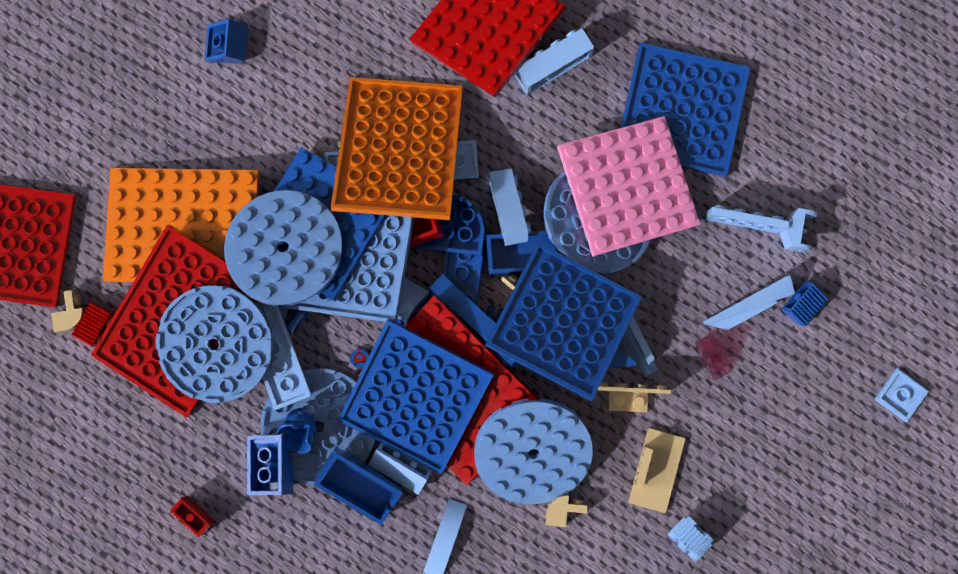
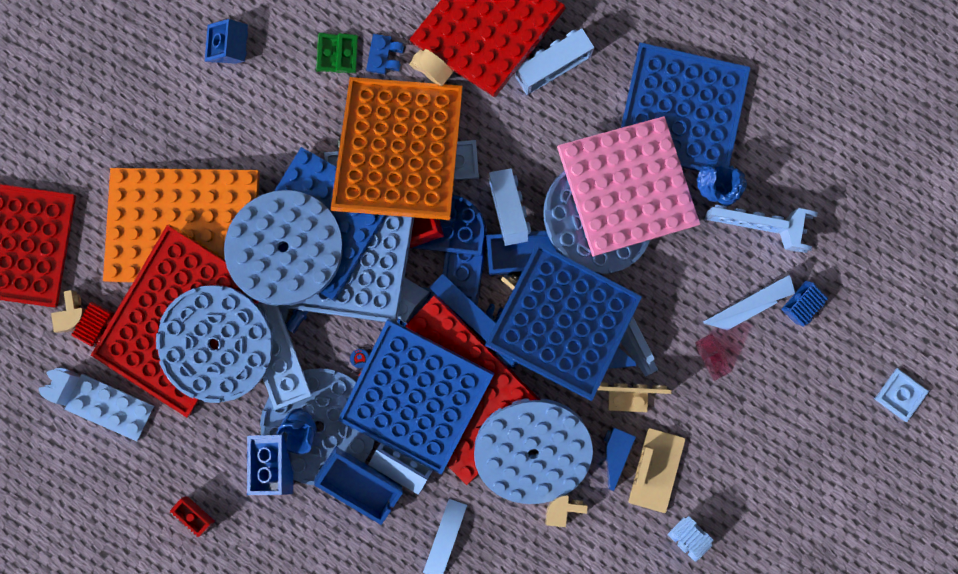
(97, 402): none -> light blue hinge
(336, 60): none -> green slope
(379, 54): none -> blue plate
(431, 66): none -> tan brick
(617, 450): none -> blue slope
(721, 183): none -> blue hair

